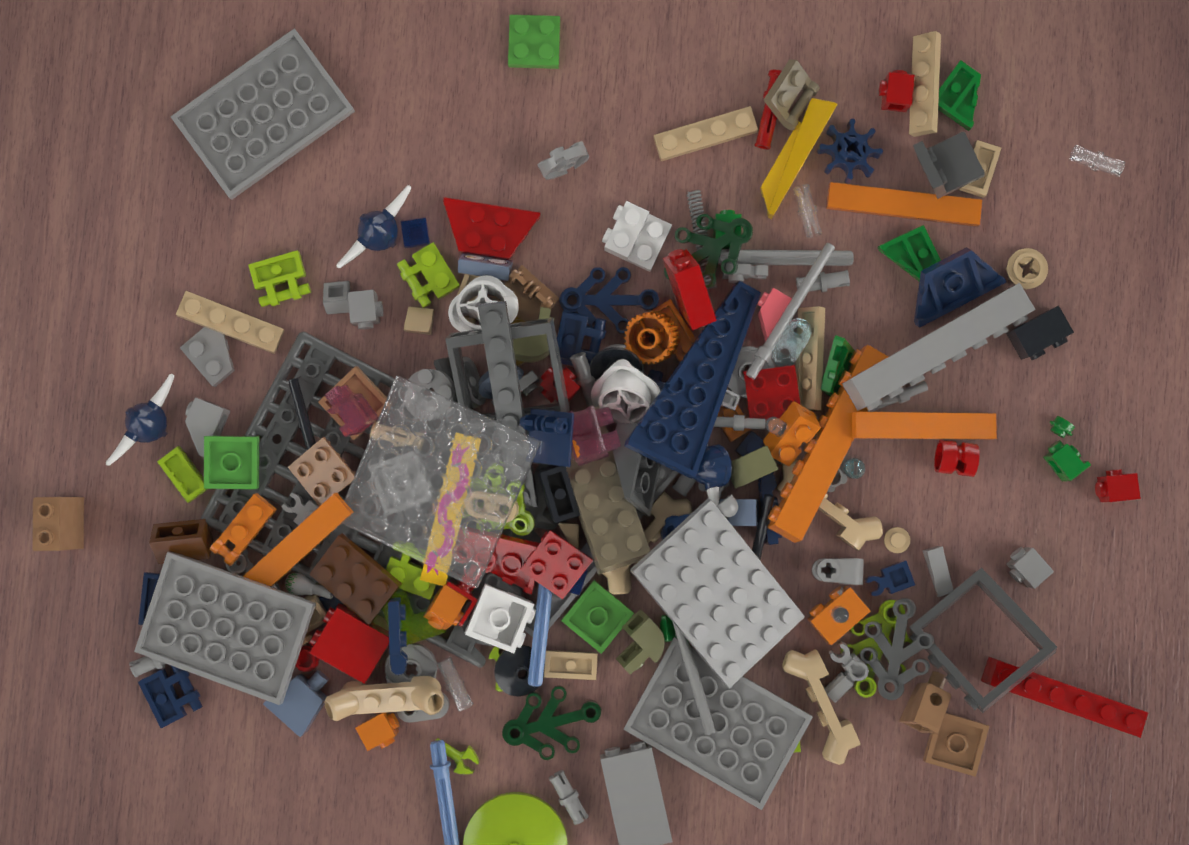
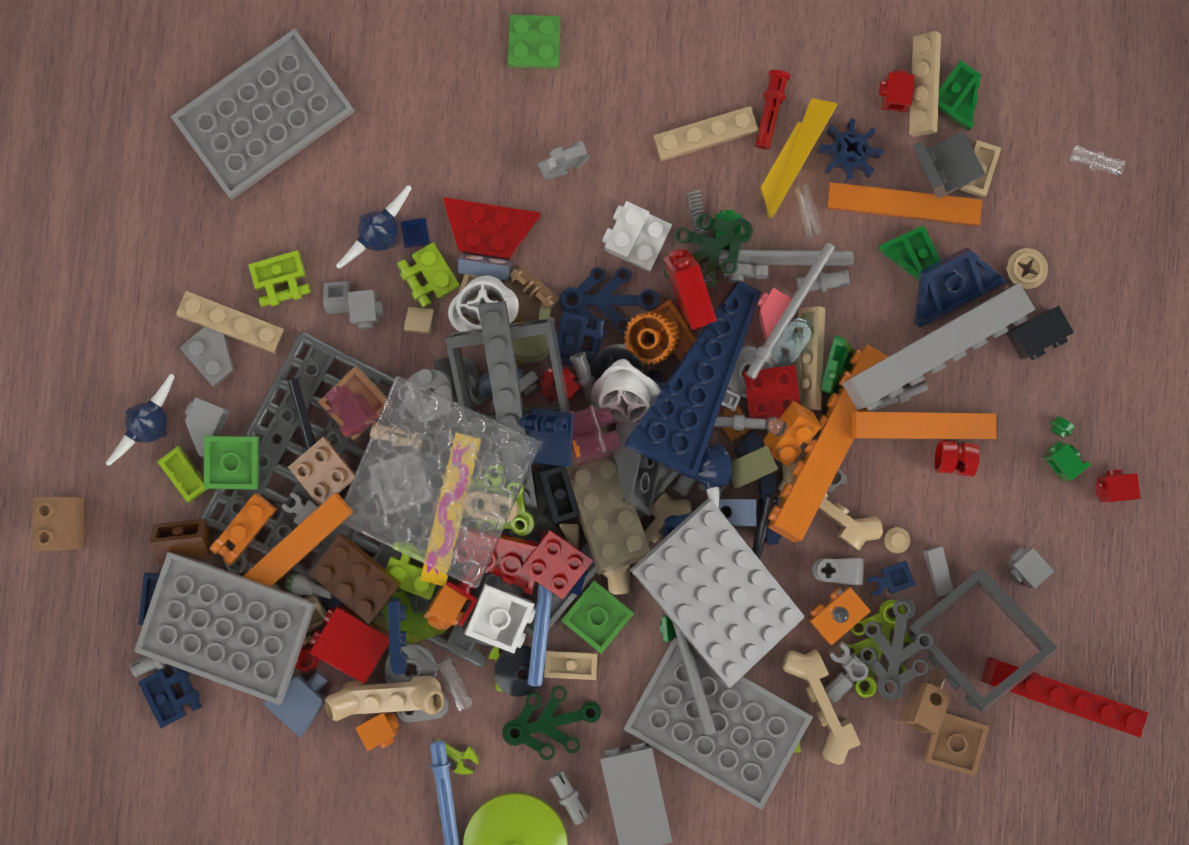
(647, 642): olive brick -> none
(728, 506): light grey hinge -> none
(786, 89): dark tan plate -> none
(849, 468): clear light blue hinge -> none

